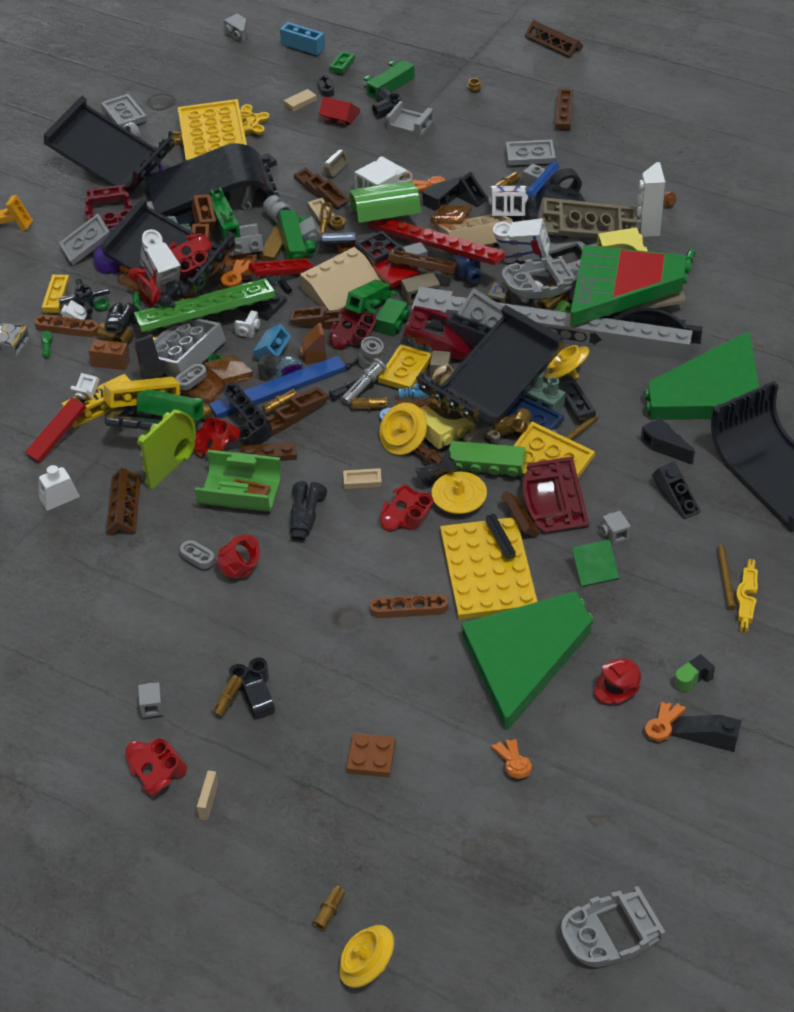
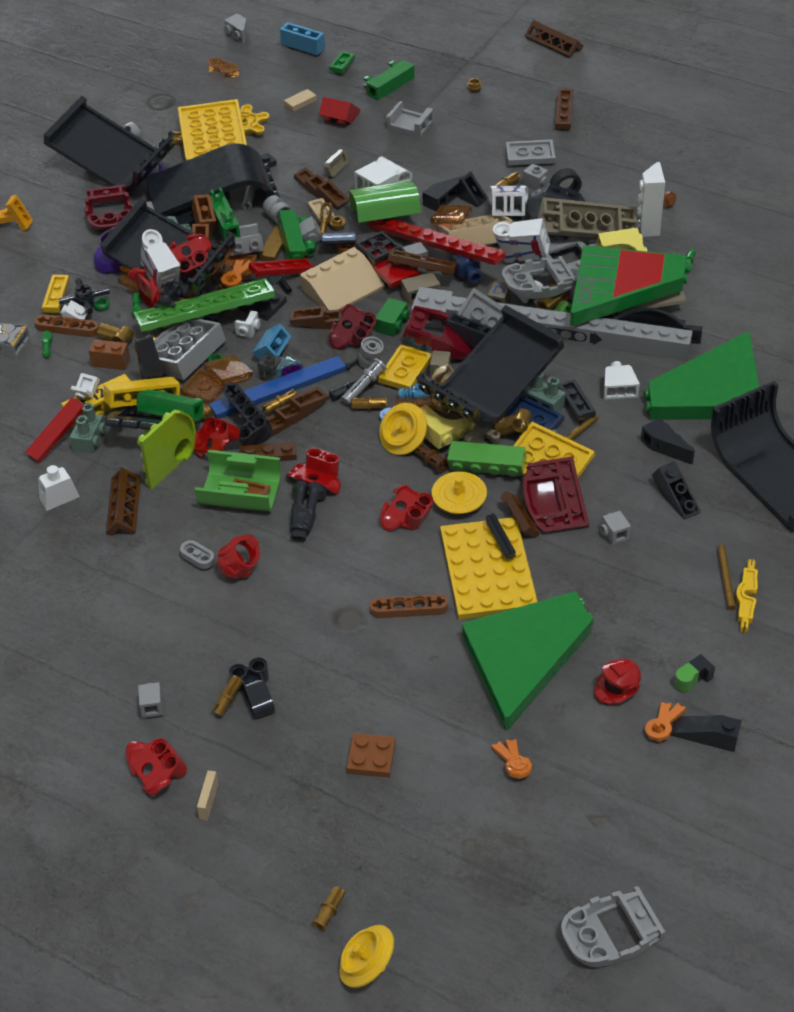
(85, 239): light grey plate -> none
(87, 430): none -> sand green brick
(119, 317): black piece -> none
(124, 110): light grey plate -> none
(191, 376): light grey plate -> none
(226, 68): none -> clear orange tile
(313, 345): dark orange slope -> none
(319, 465): none -> red piece
(325, 86): black beam -> none
(362, 478): tan tile -> none
(368, 296): green brick -> none
(387, 102): black piece -> none
(423, 185): orange piece -> none
(433, 472): black animal -> none
(542, 179): blue axle -> none
(566, 362): yellow piece -> none
(595, 562): green piece -> none
(620, 382): none -> white torso

